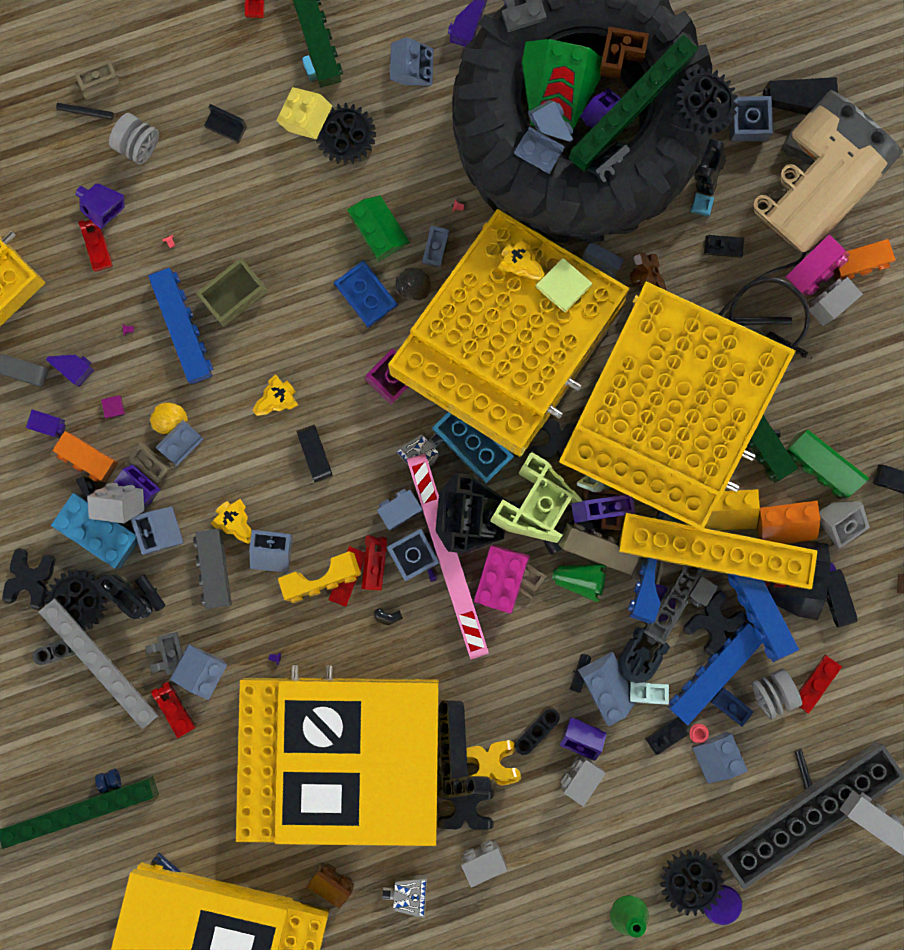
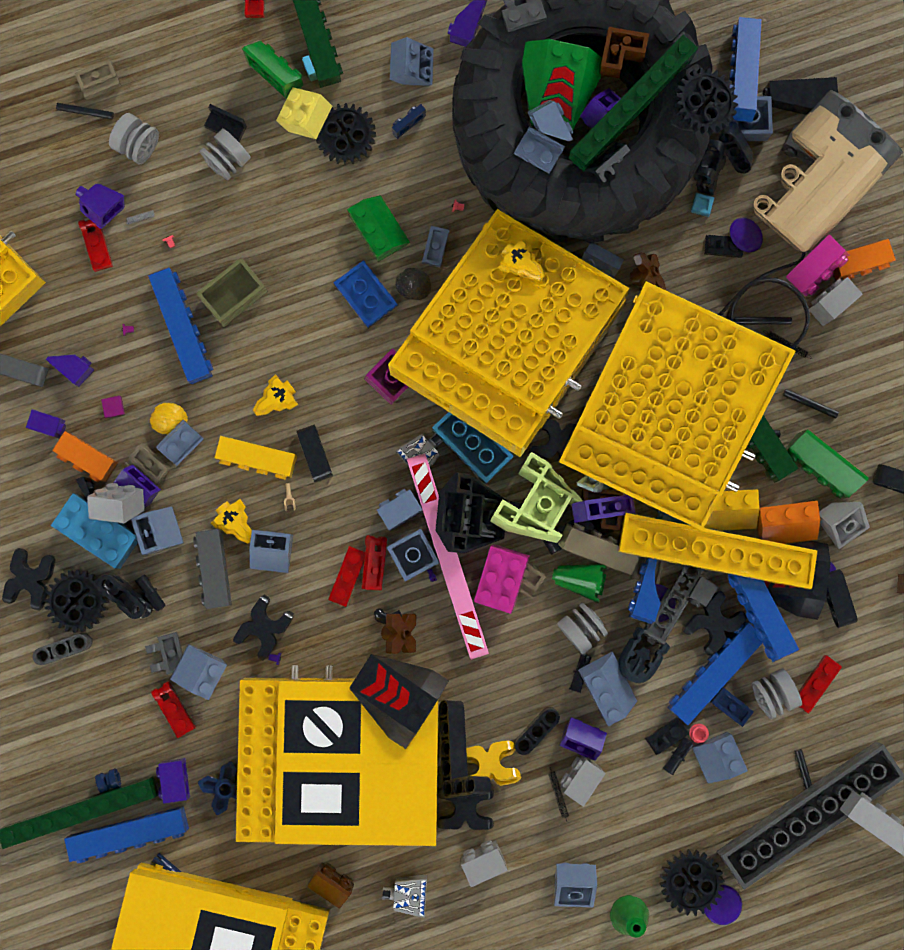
(98, 663): light grey plate -> none
(125, 834): none -> blue brick
(140, 217): none -> light grey piece
(173, 780): none -> dark purple brick
(212, 785): none -> dark blue plant
(225, 154): none -> light grey wheel
(255, 456): none -> yellow brick
(263, 627): none -> black piece
(272, 68): none -> green slope
(289, 500): none -> tan hand
(341, 569): yellow arch -> none
(397, 695): none -> black wedge
(398, 633): none -> reddish brown plant
(414, 115): none -> dark blue plate
(560, 794): none -> black piece
(563, 285): yellowish green tile -> none
(575, 885): none -> sand blue slope
(582, 628): none -> light grey wheel
(649, 693): light aqua slope -> none
(678, 756): none -> black axle
(736, 148): none -> black beam
(745, 66): none -> brick
(746, 234): none -> dark purple piece
(810, 403): none -> black bar

